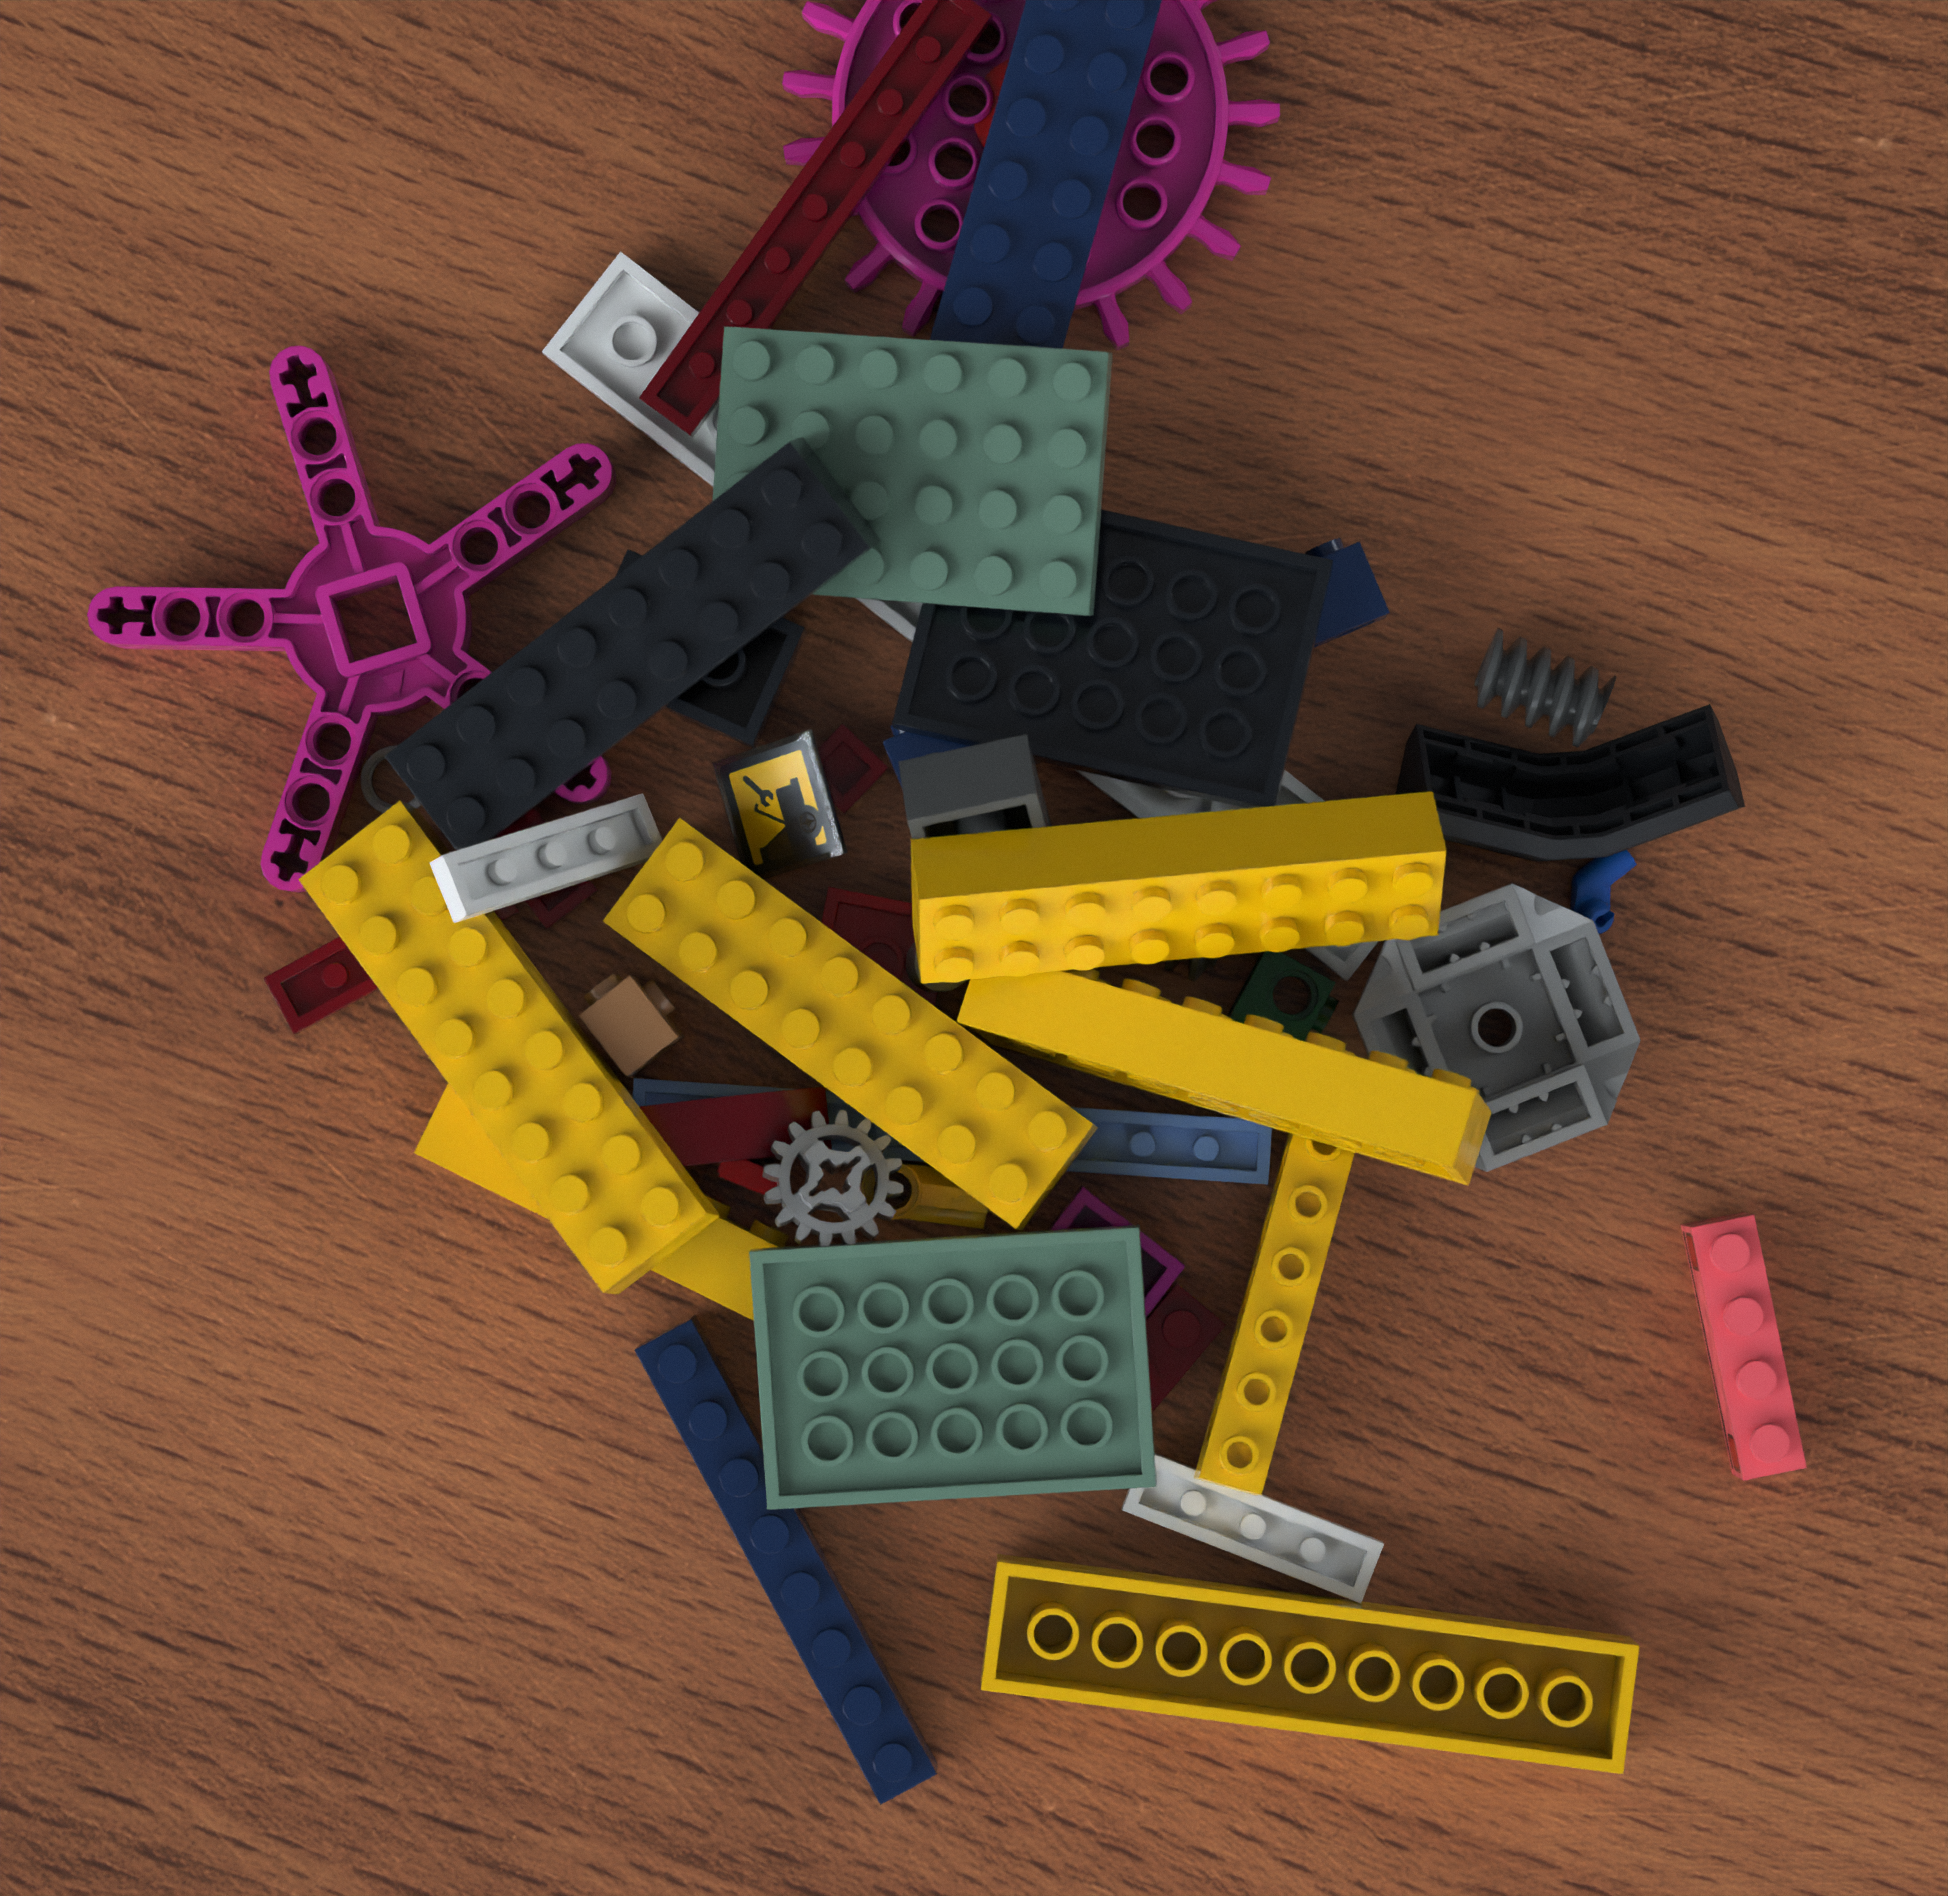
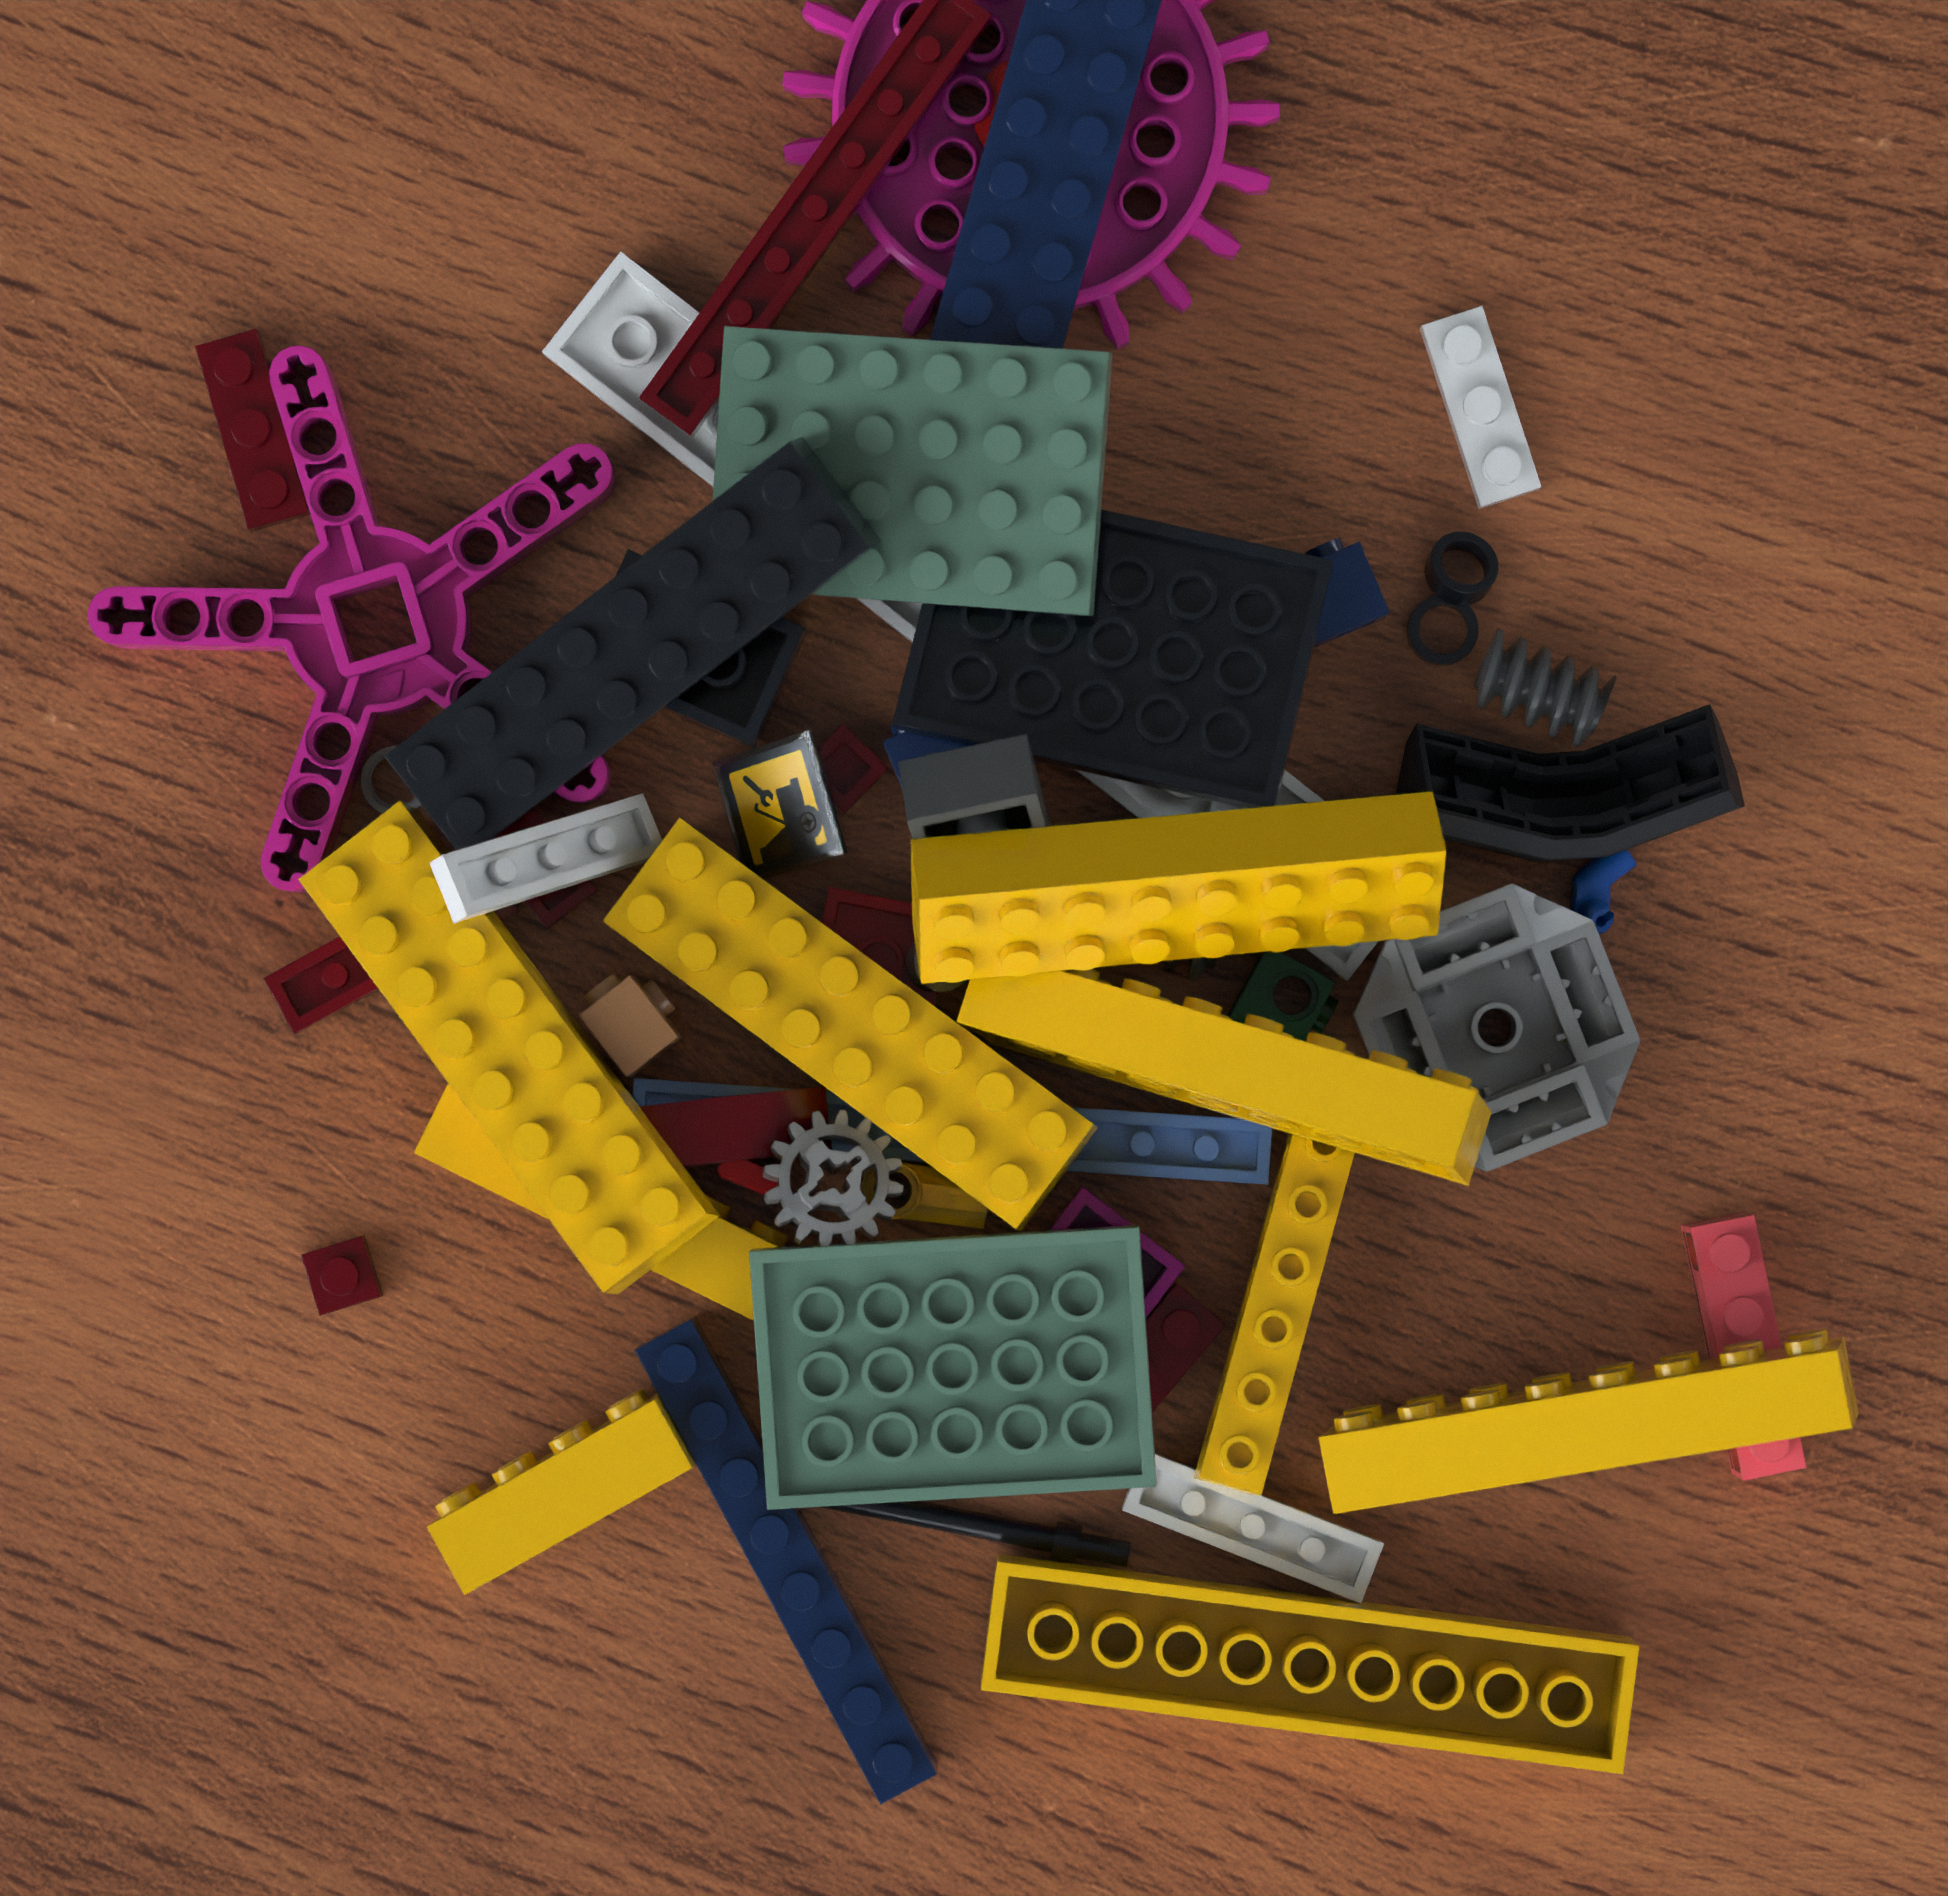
(252, 430): none -> dark red plate
(342, 1275): none -> dark red plate
(560, 1493): none -> yellow brick
(1062, 1541): none -> black bar
(1427, 655): none -> black piece
(1447, 588): none -> black piece
(1480, 407): none -> white plate
(1591, 1423): none -> yellow brick

